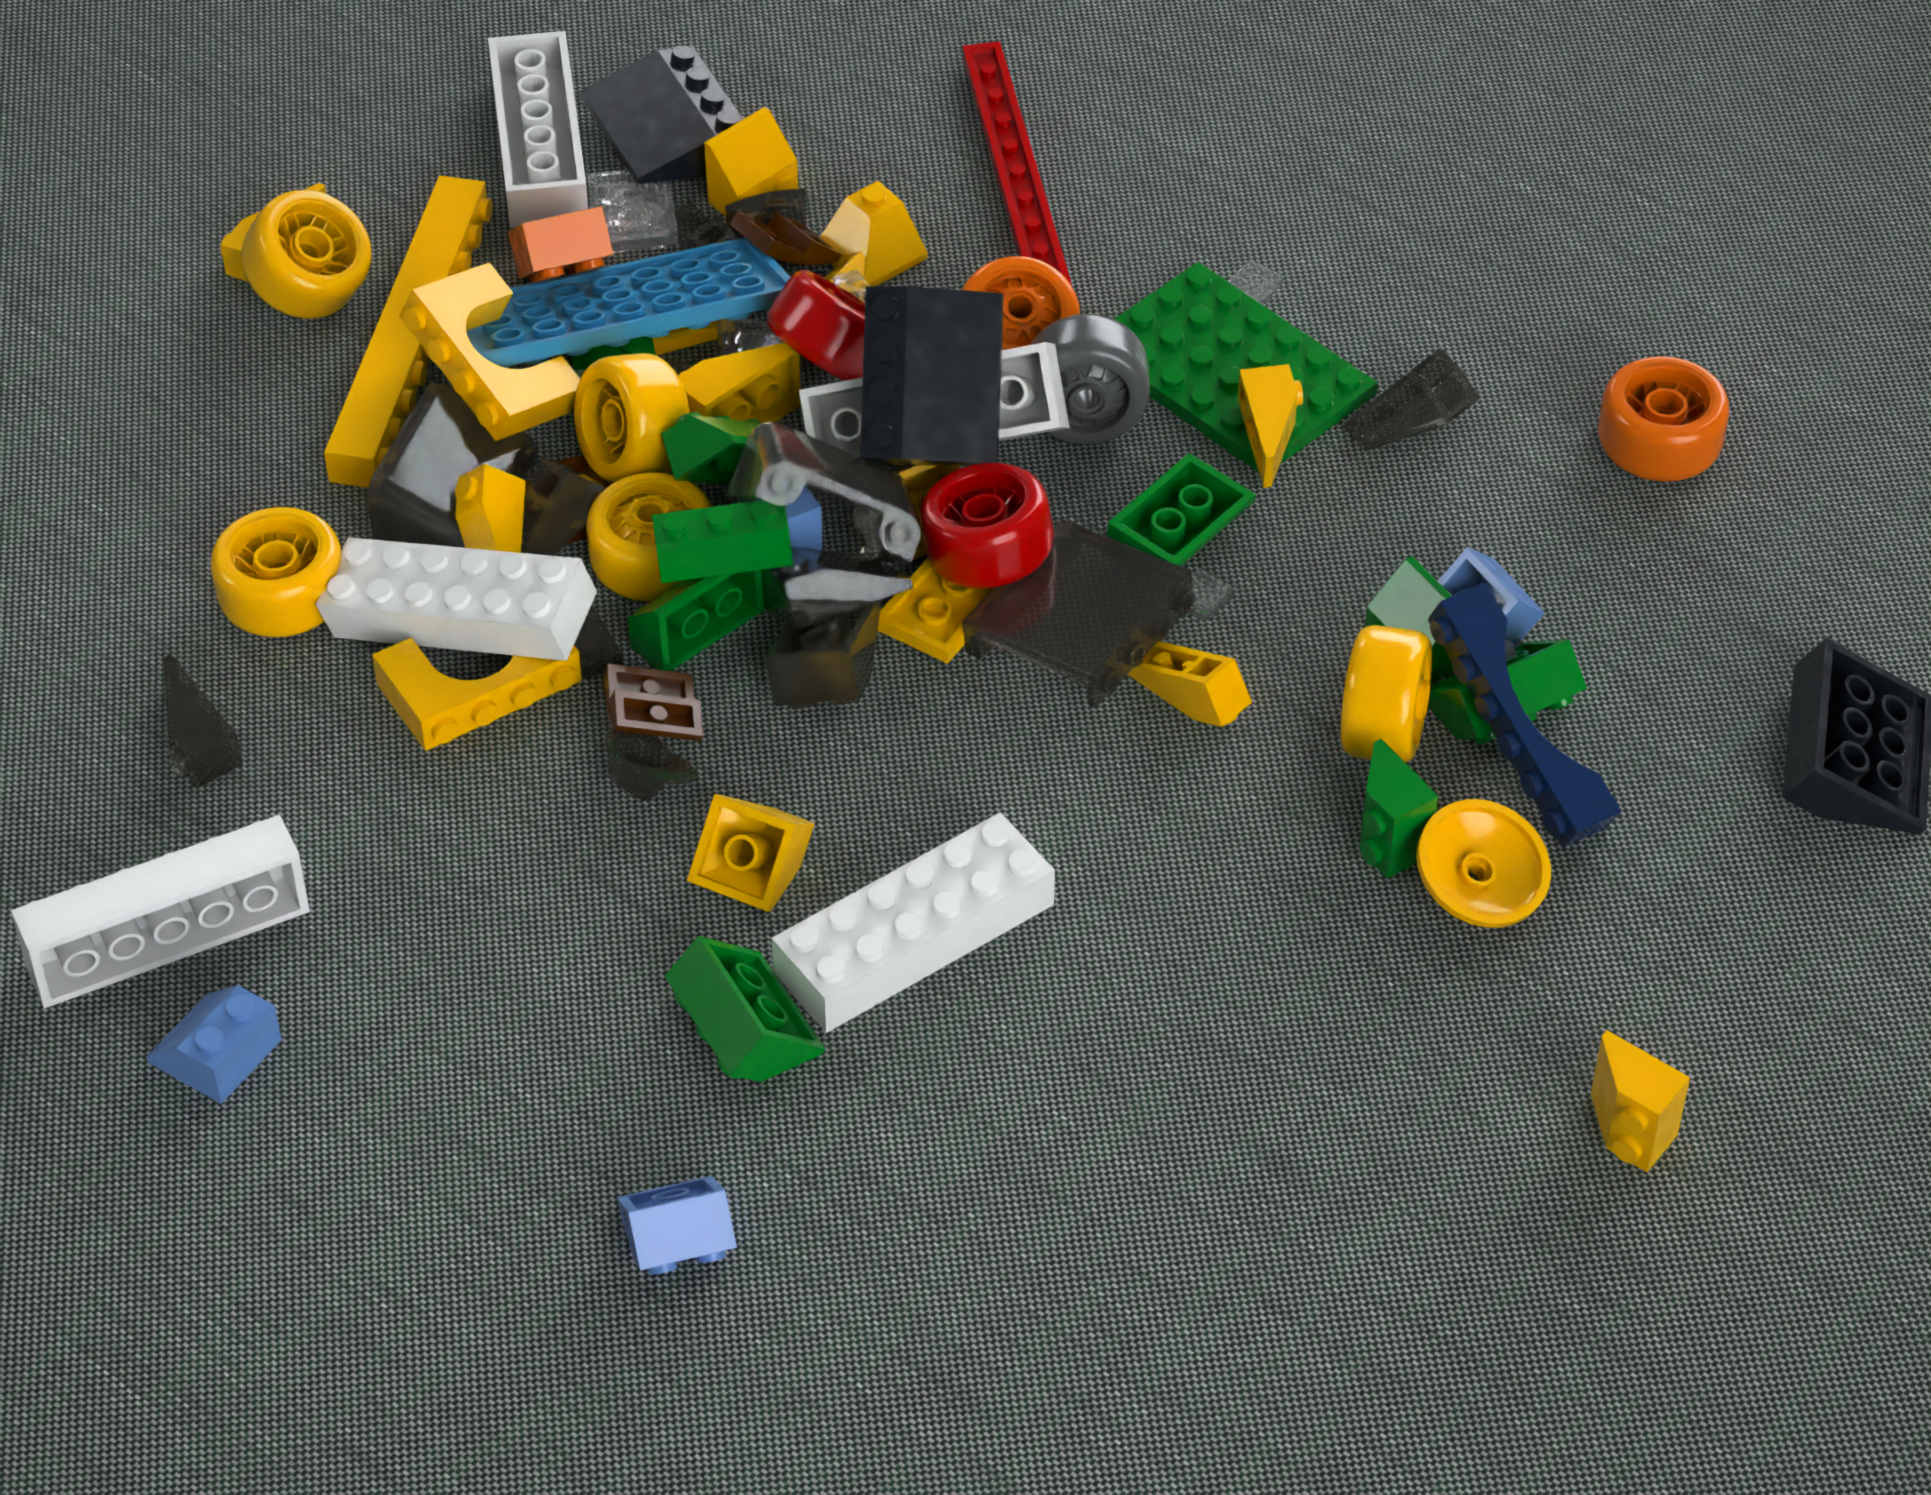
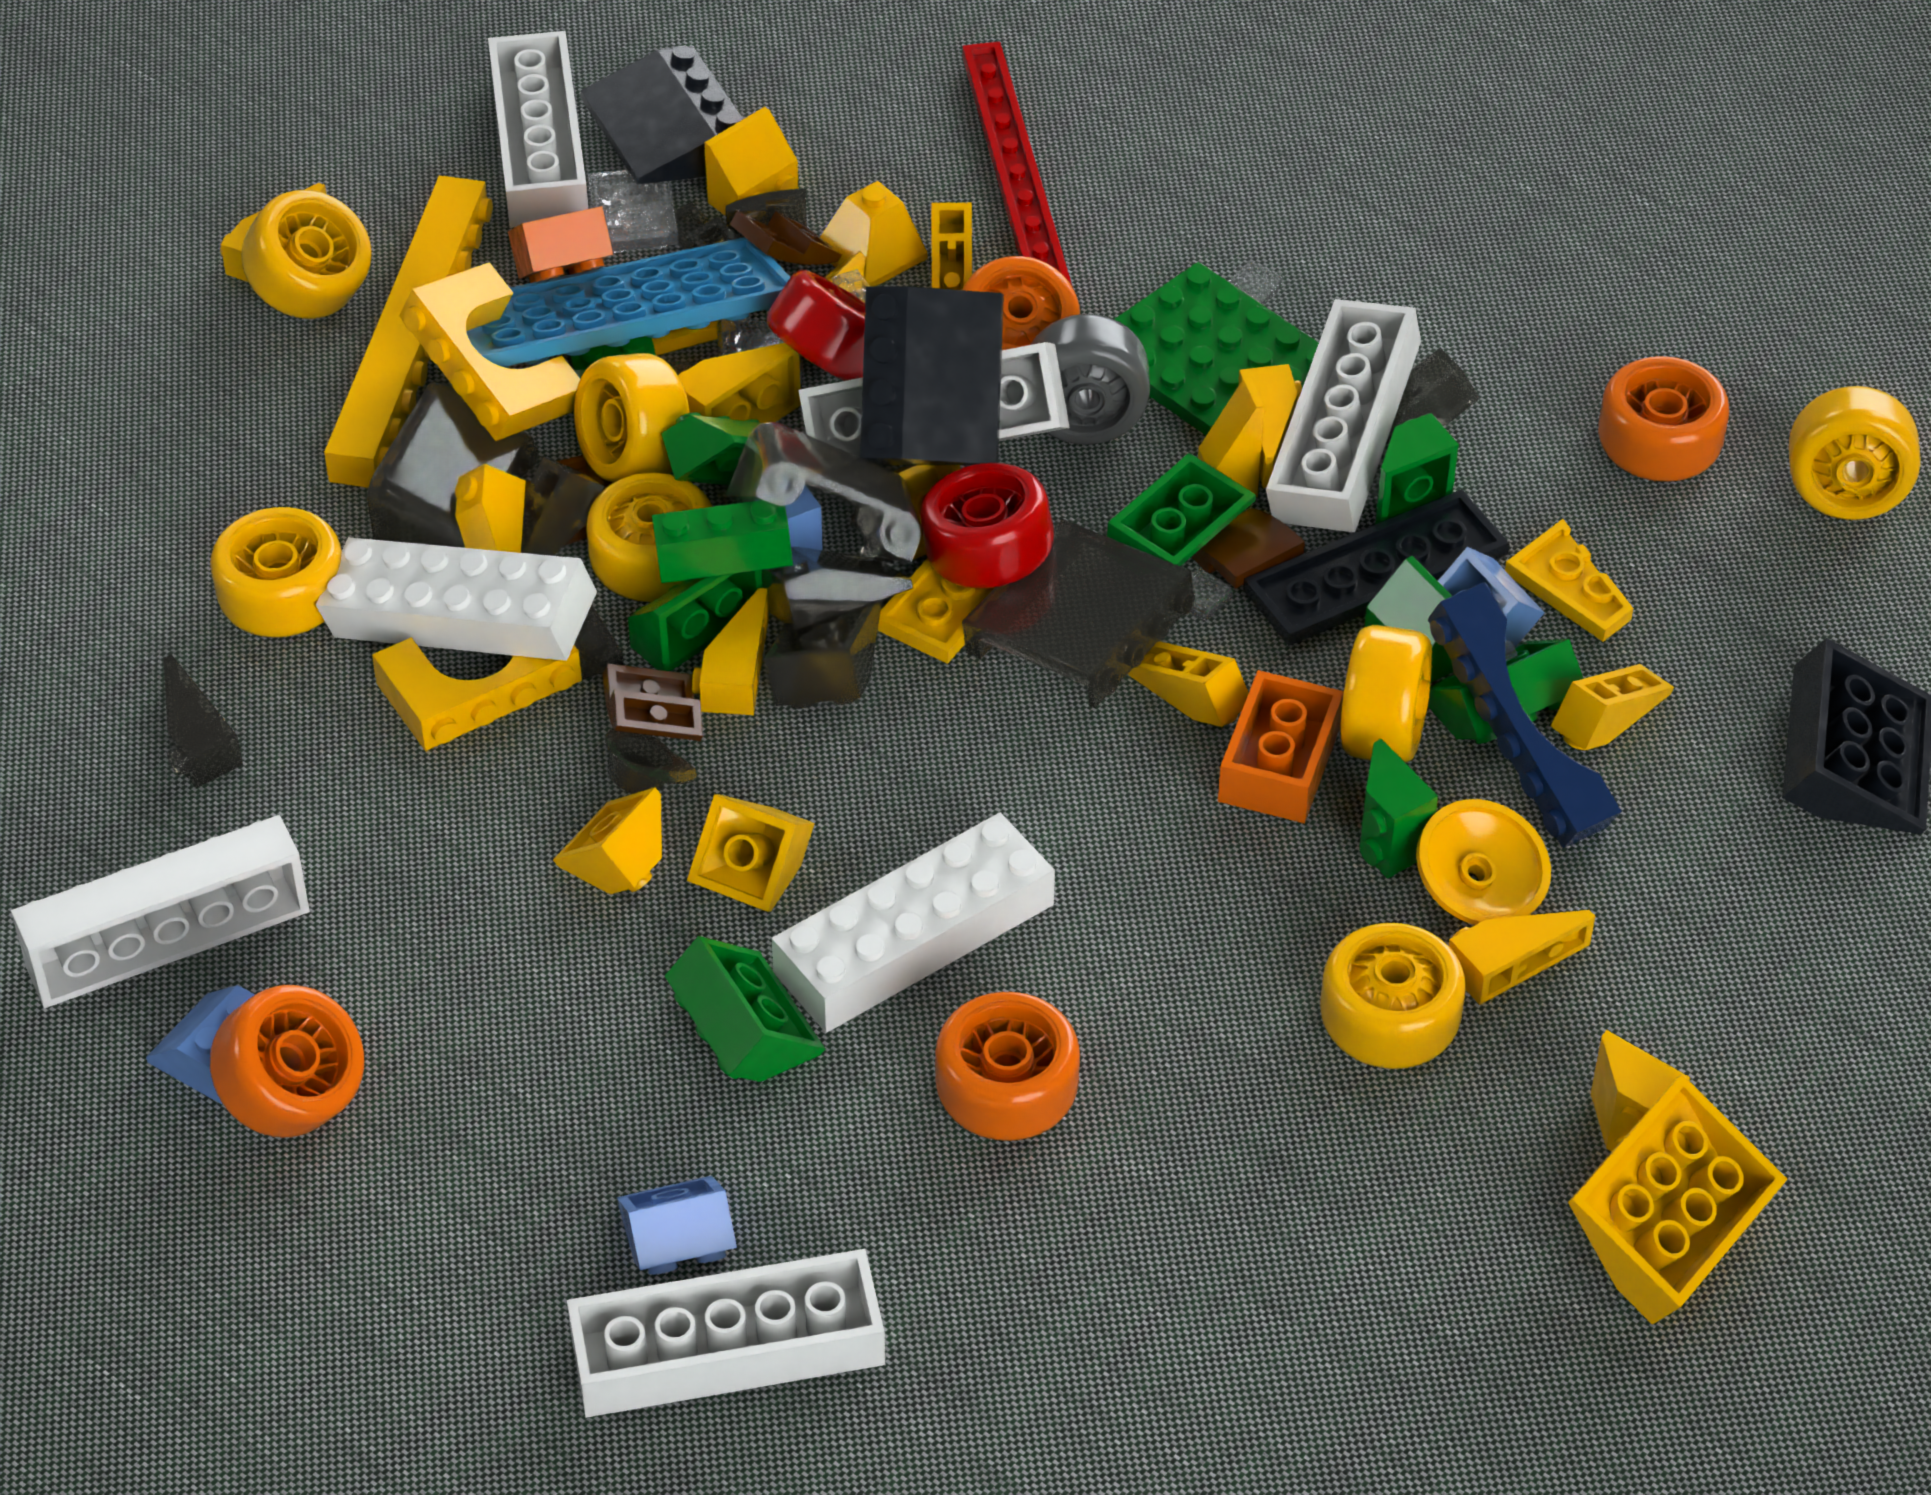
(287, 1061): none -> orange wheel
(617, 844): none -> yellow slope
(726, 1332): none -> white brick
(734, 661): none -> yellow slope
(951, 244): none -> yellow slope
(1007, 1066): none -> orange wheel
(1236, 437): none -> yellow slope
(1249, 546): none -> reddish brown slope
(1280, 746): none -> orange brick
(1344, 415): none -> white brick
(1345, 575): none -> black plate
(1392, 995): none -> yellow wheel
(1416, 467): none -> green slope
(1514, 948): none -> yellow slope
(1569, 582): none -> yellow wing
(1607, 705): none -> yellow slope
(1673, 1199): none -> yellow slope
(1854, 453): none -> yellow wheel

